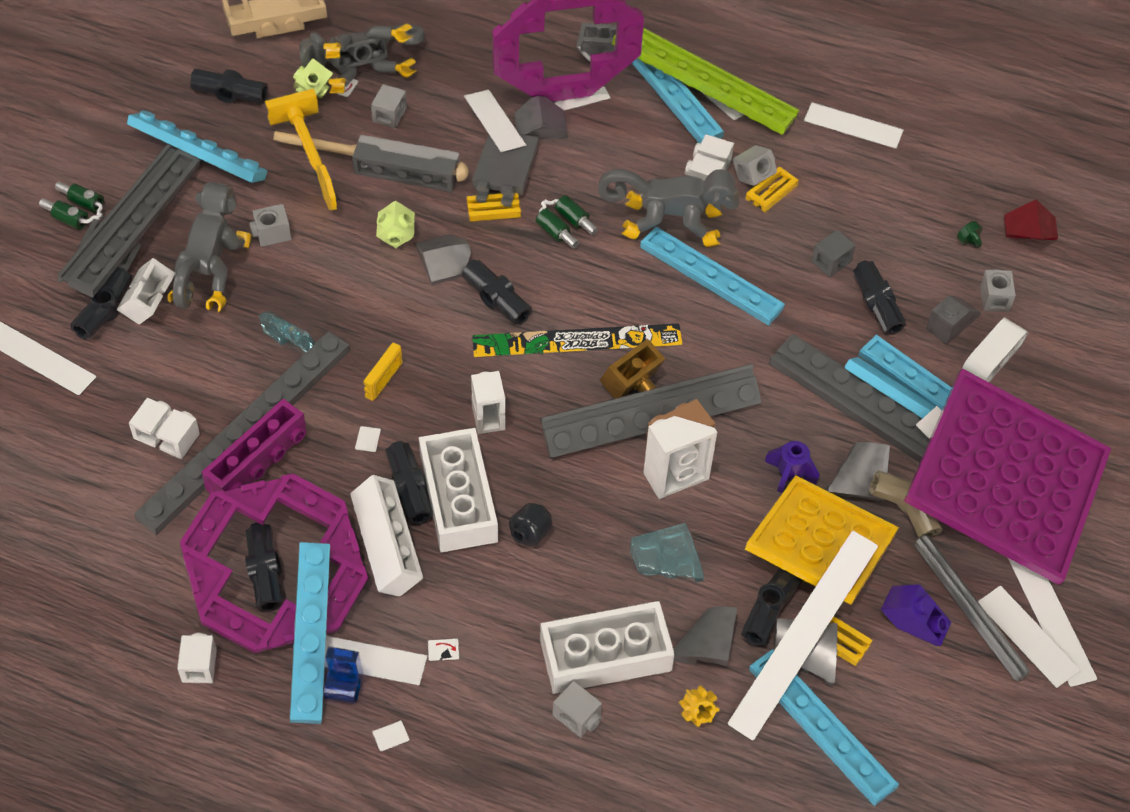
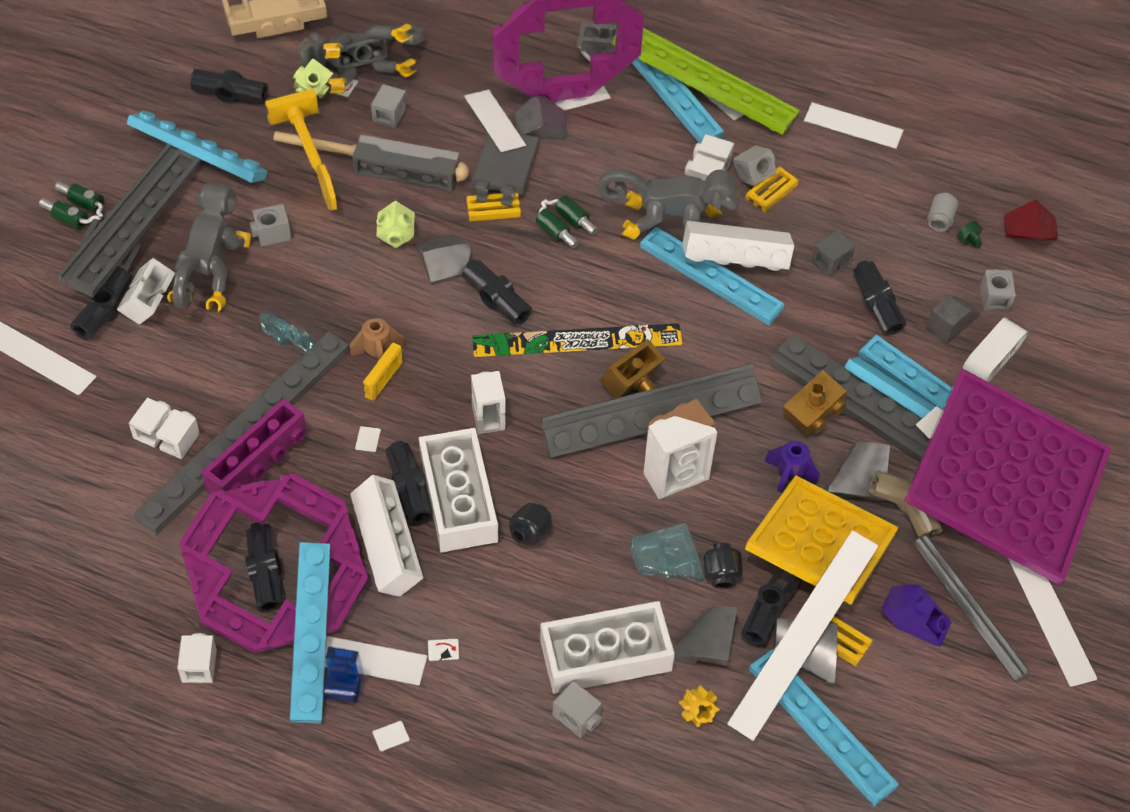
(375, 338): none -> medium nougat brick
(723, 565): none -> black head
(737, 245): none -> white brick
(815, 404): none -> pearl gold brick
(942, 212): none -> light grey brick
(1029, 636): white sticker -> none

